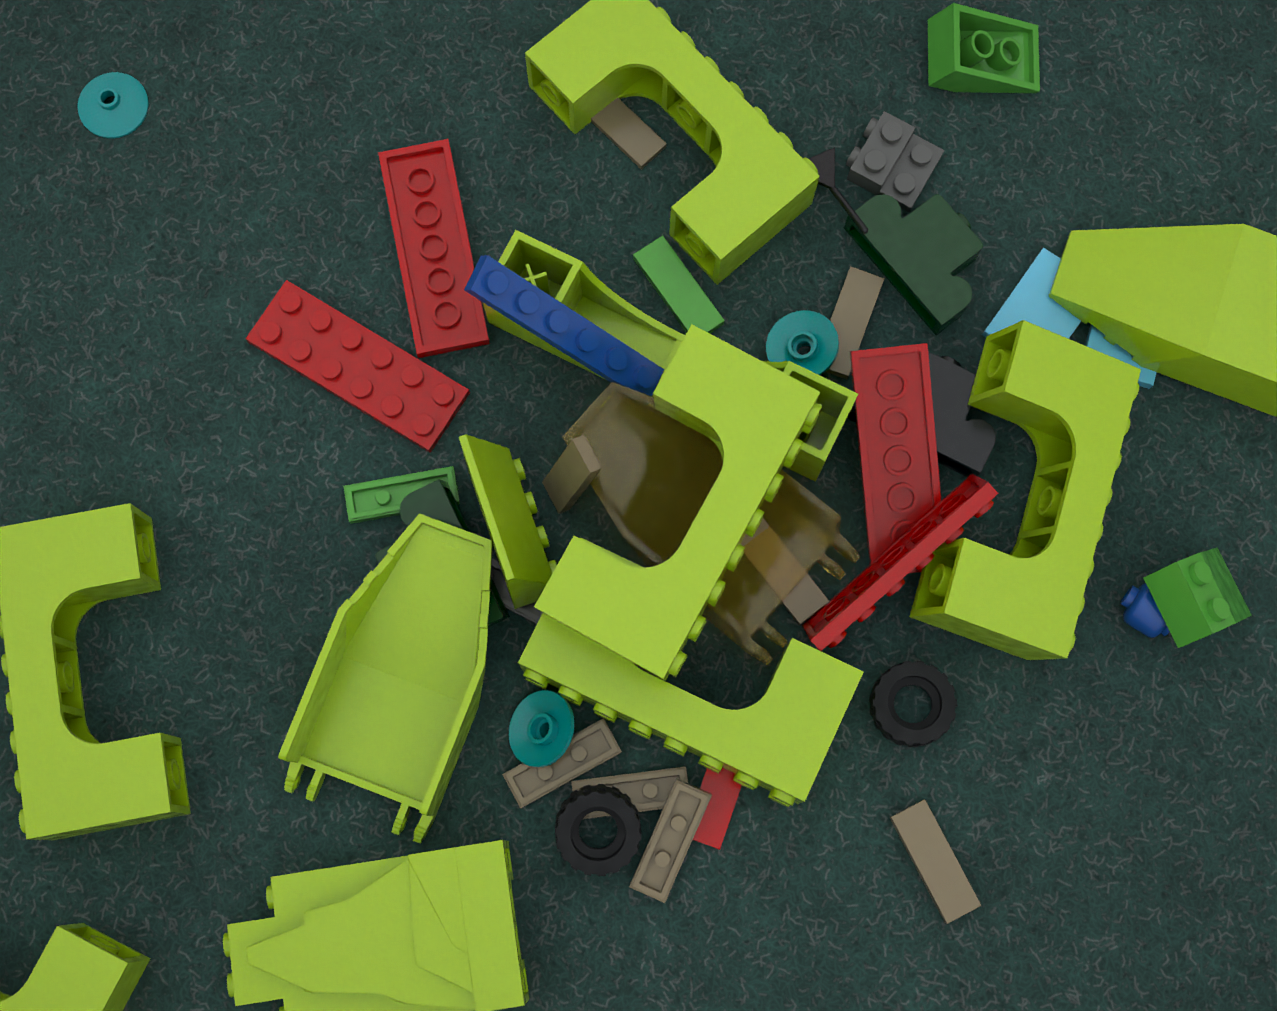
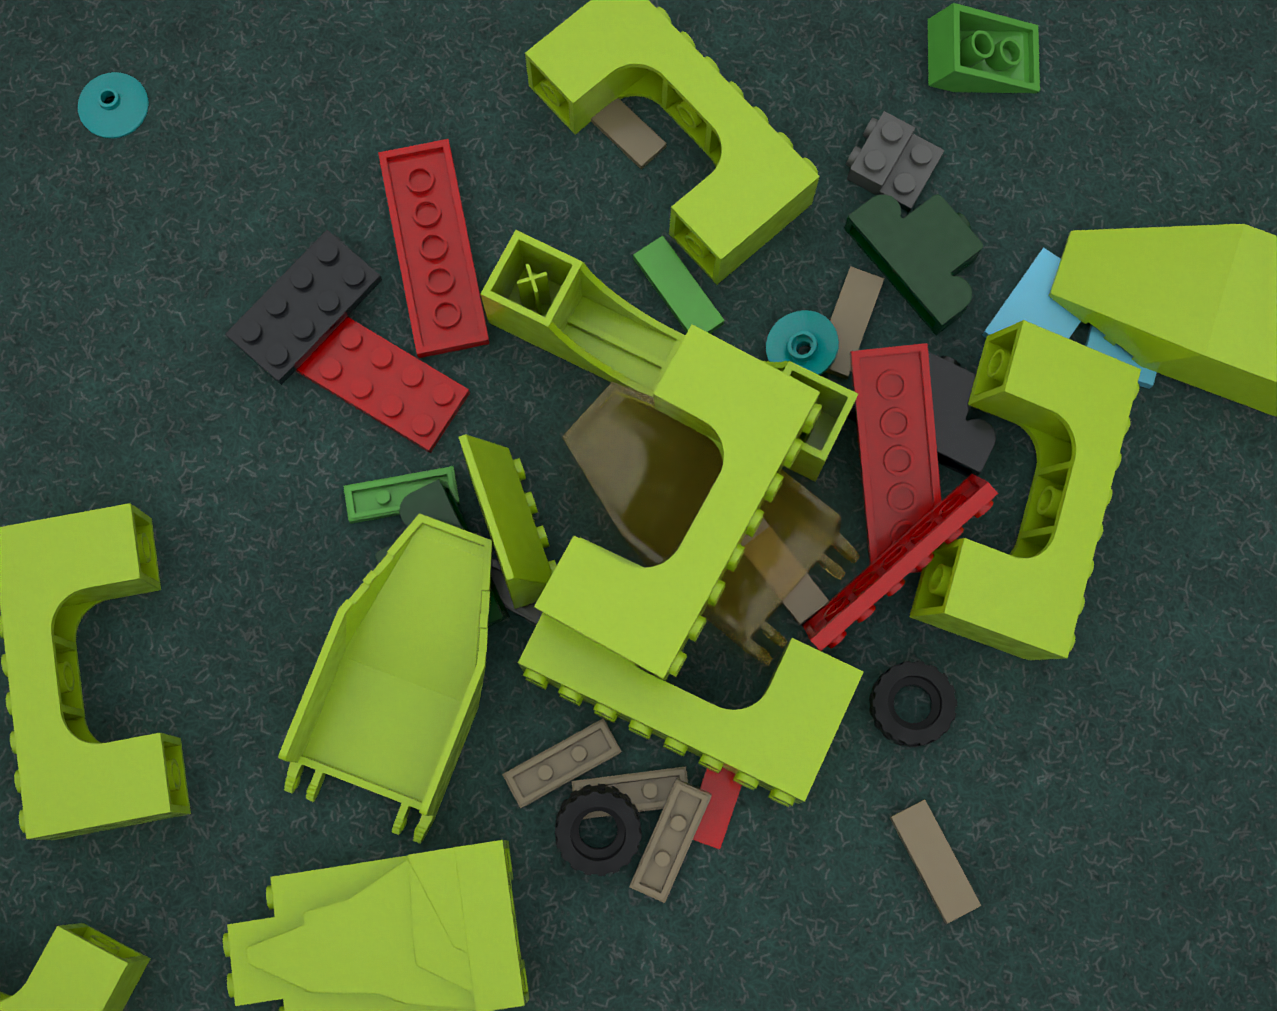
(304, 307): none -> black plate
(530, 725): teal dish -> none
(561, 326): blue plate -> none
(572, 474): dark tan tile -> none
(826, 170): black piece -> none
(1143, 612): blue head -> none
(1197, 596): bright green slope -> none

